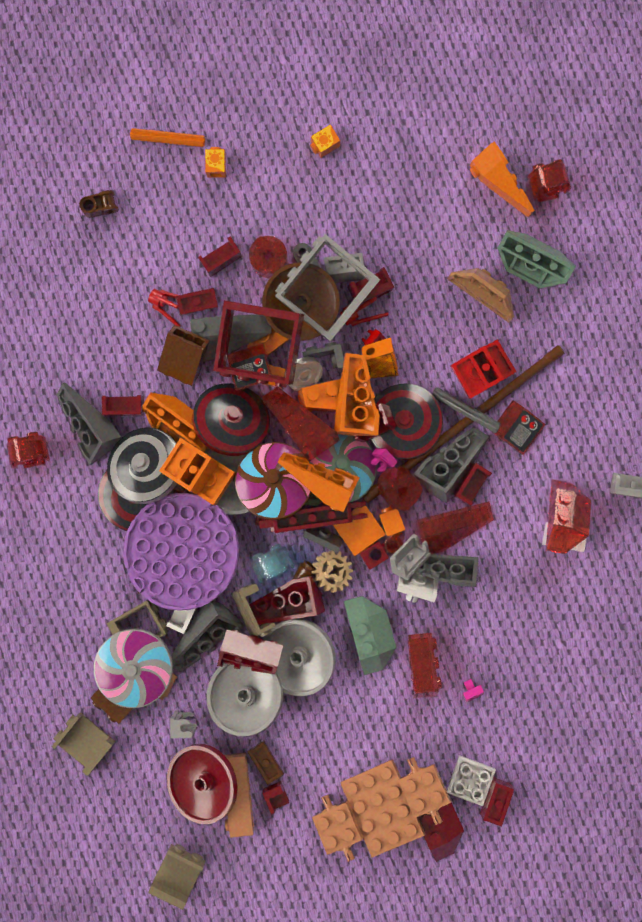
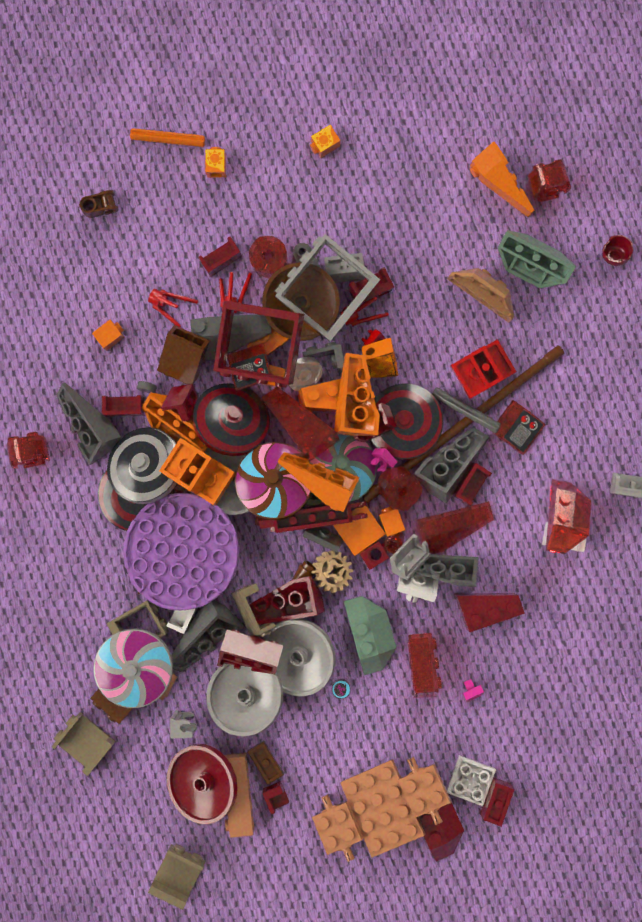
(109, 334): none -> orange brick
(146, 387): none -> dark grey tile
(183, 399): none -> dark red panel
(197, 301): dark red panel -> none
(230, 289): none -> red plant
(272, 563): clear light blue brick -> none
(341, 688): none -> clear smoke tile
(487, 608): none -> dark red wedge
(617, 250): none -> dark red hair

